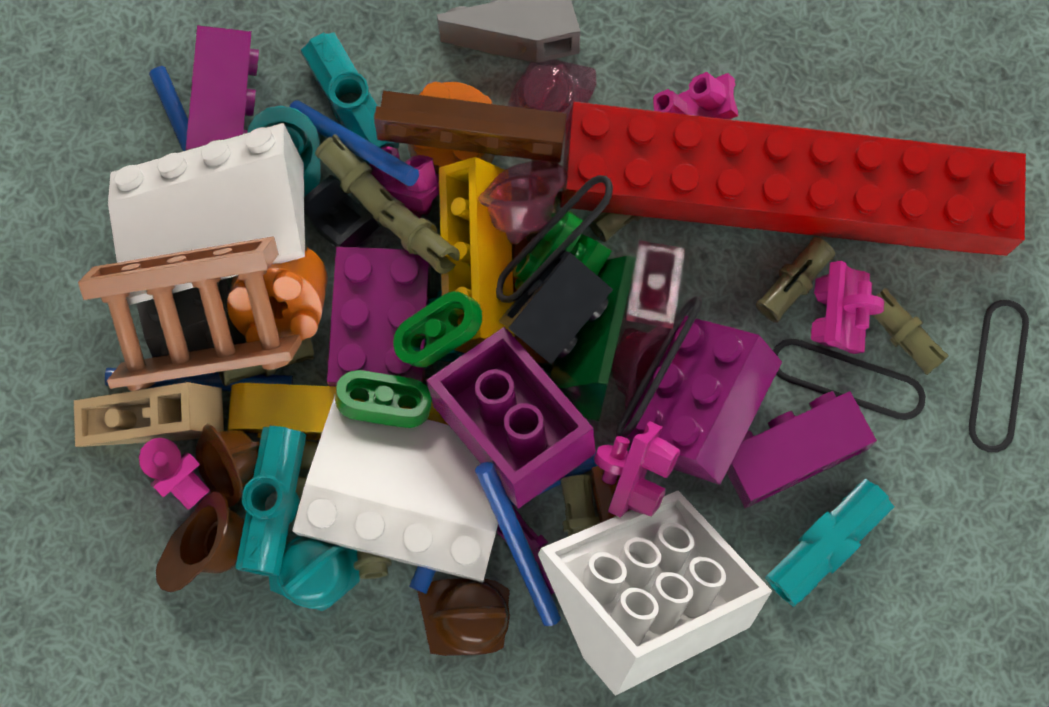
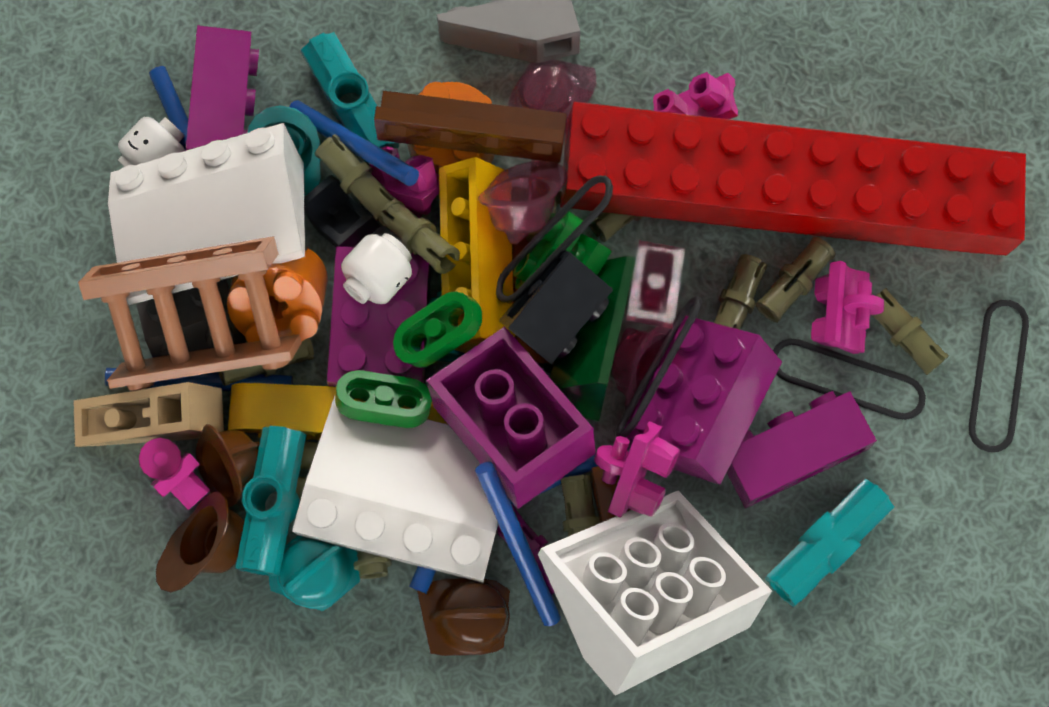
(149, 141): none -> white head
(376, 269): none -> white head
(739, 296): none -> olive pin

